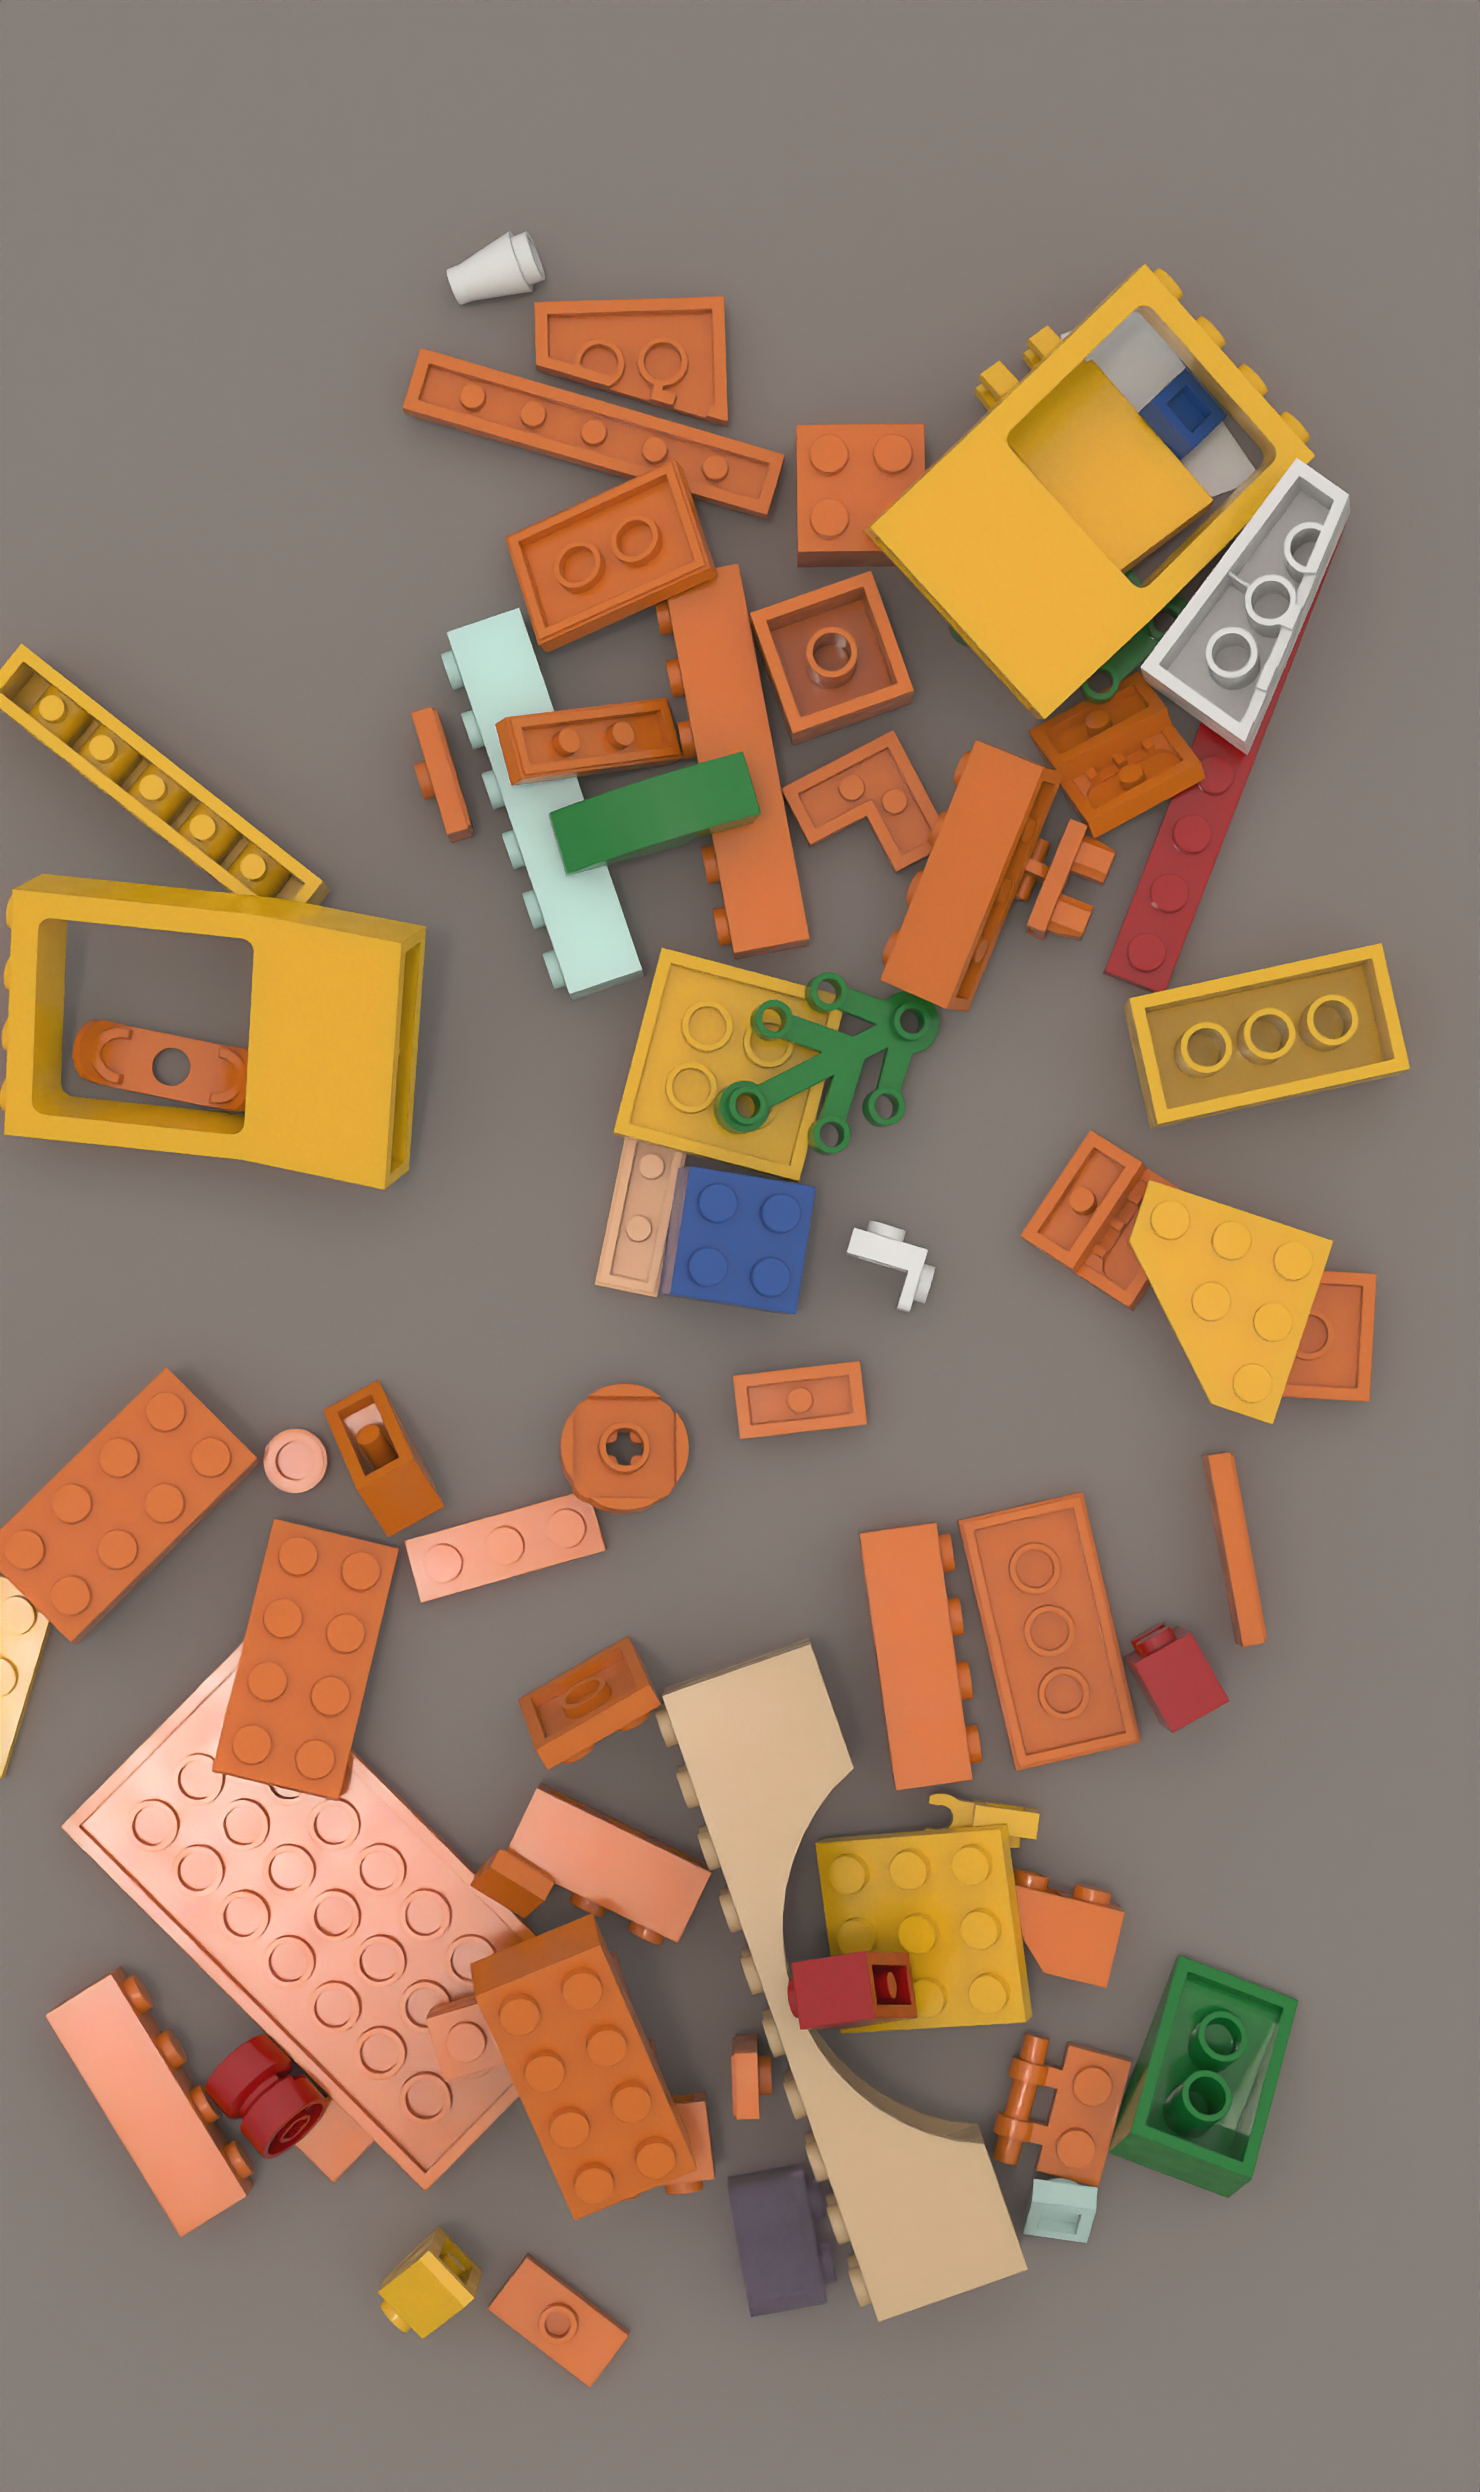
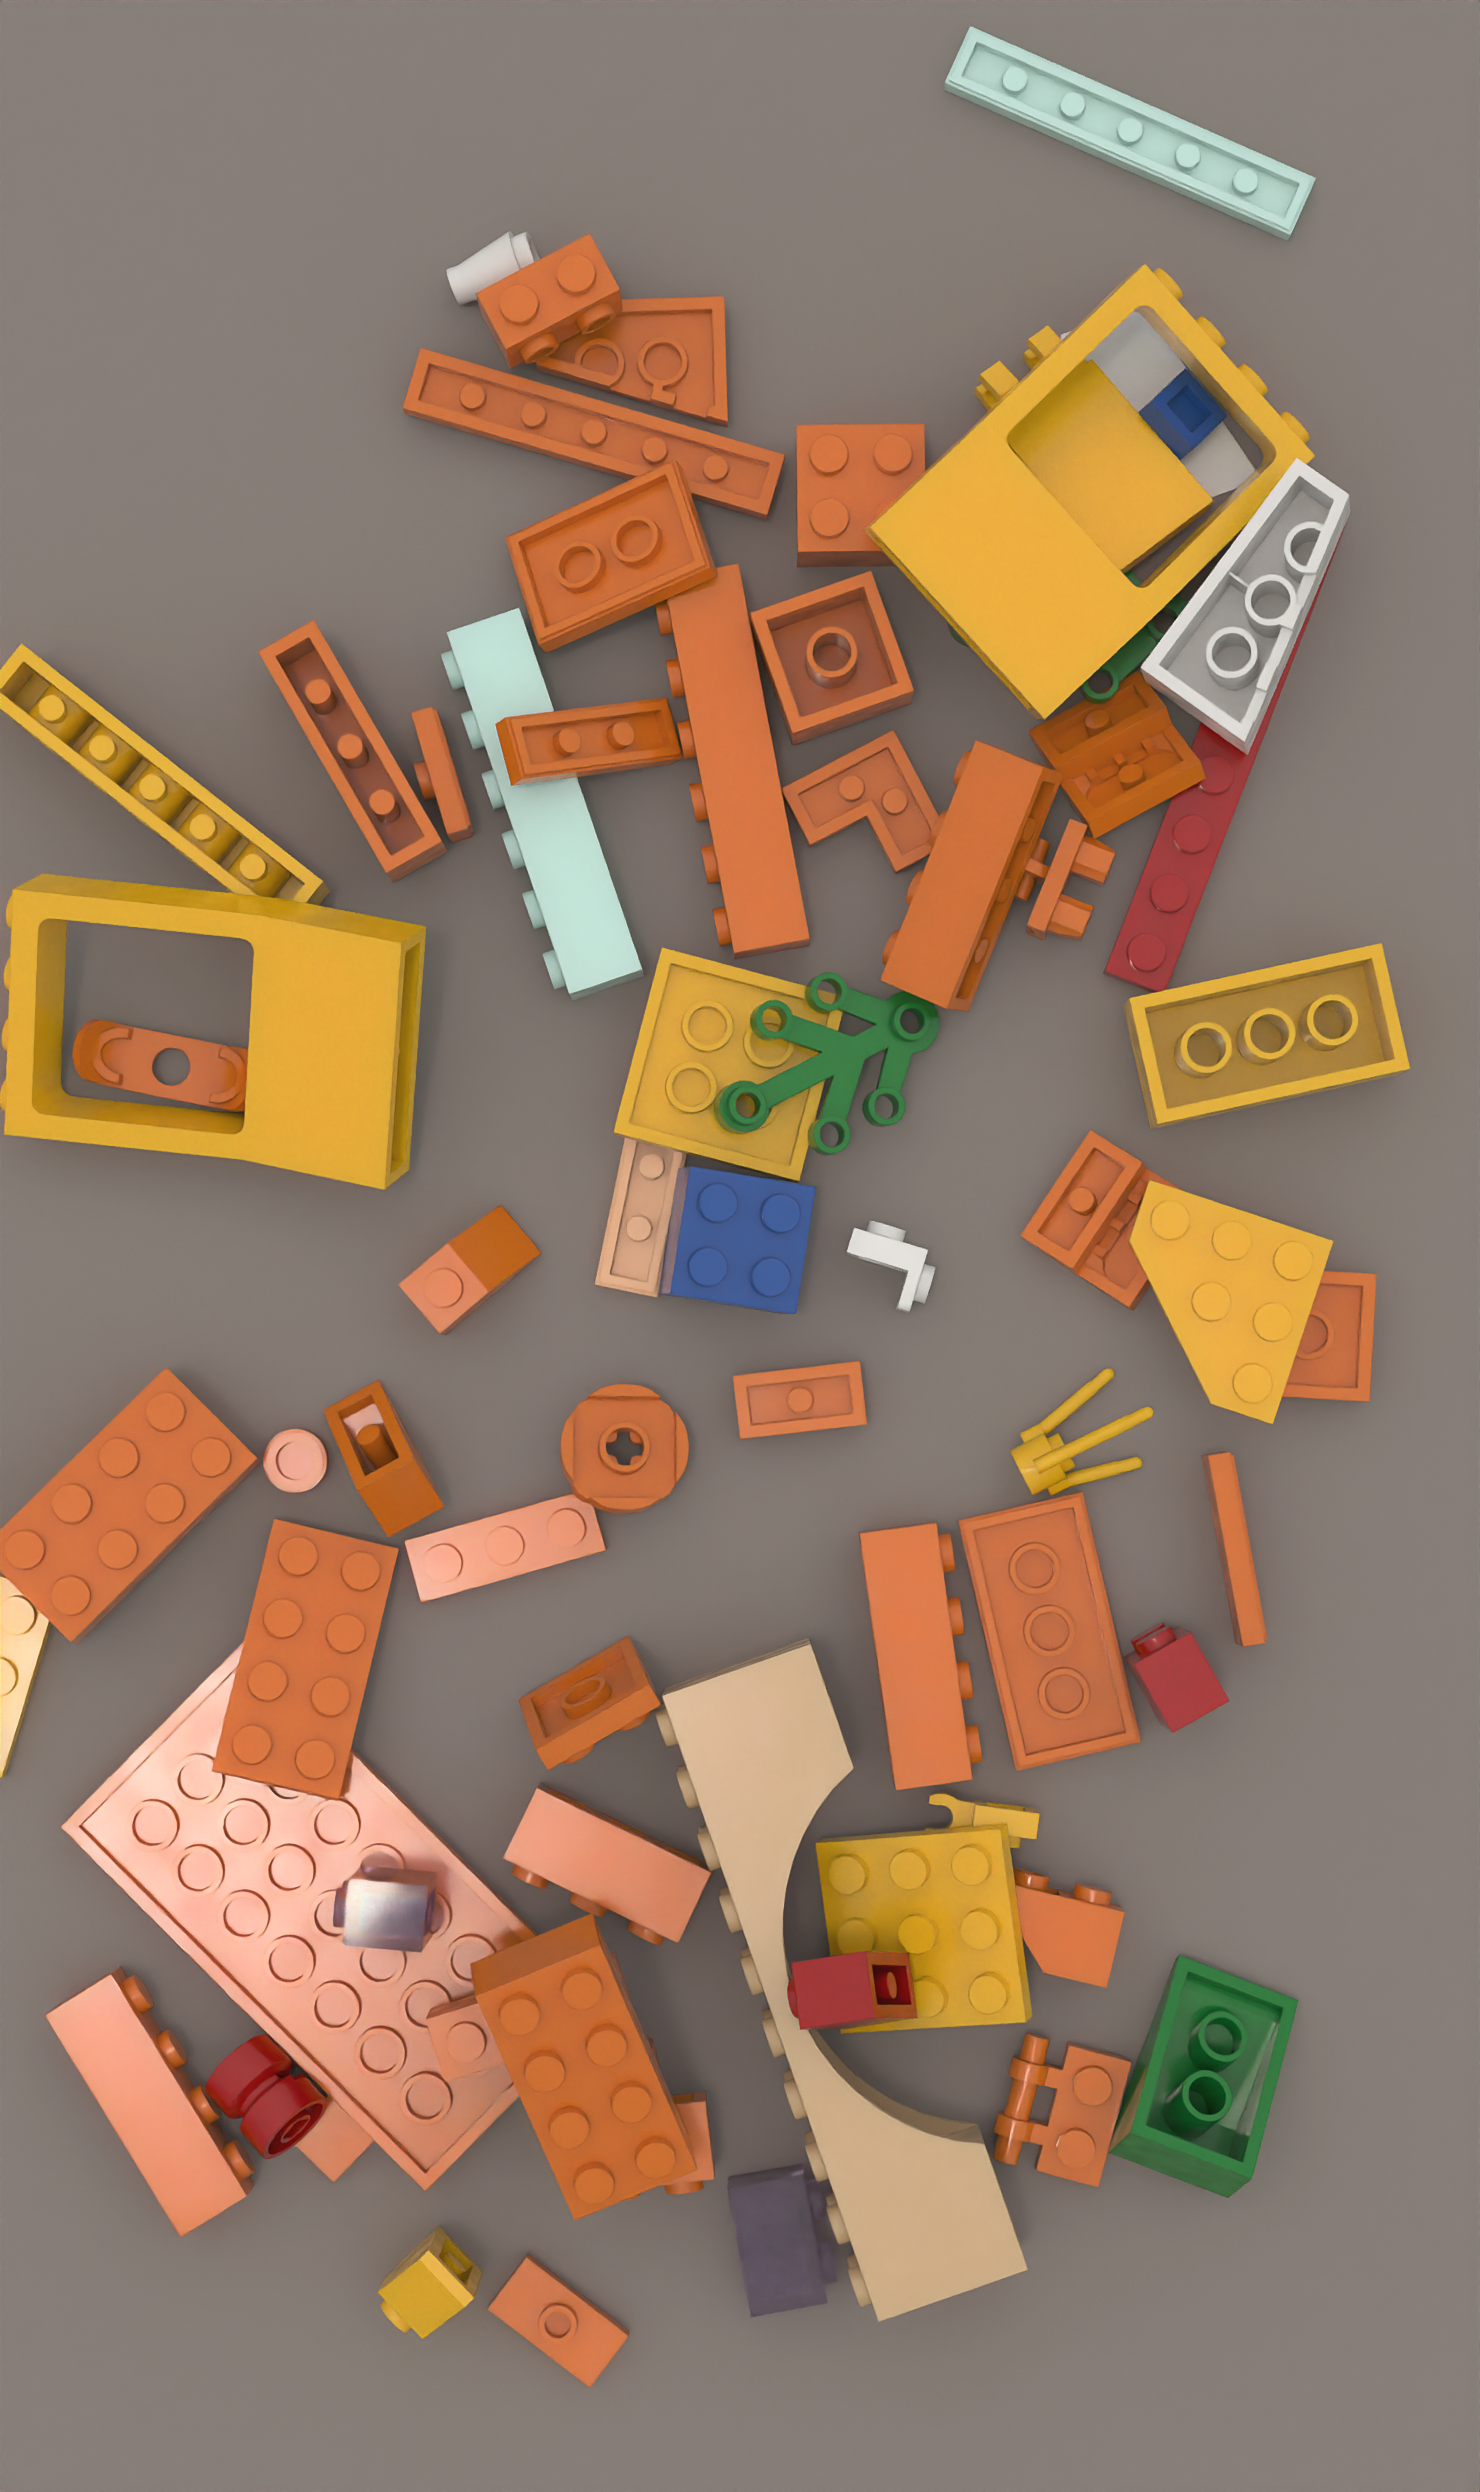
(352, 751): none -> orange brick
(386, 1908): none -> brick
(469, 1270): none -> orange slope
(512, 1883): orange tile -> none
(550, 302): none -> orange brick
(655, 814): green slope -> none
(749, 2076): orange plate -> none
(1047, 1459): none -> yellow plant
(1060, 2209): light aqua plate -> none
(1129, 133): none -> light aqua tile

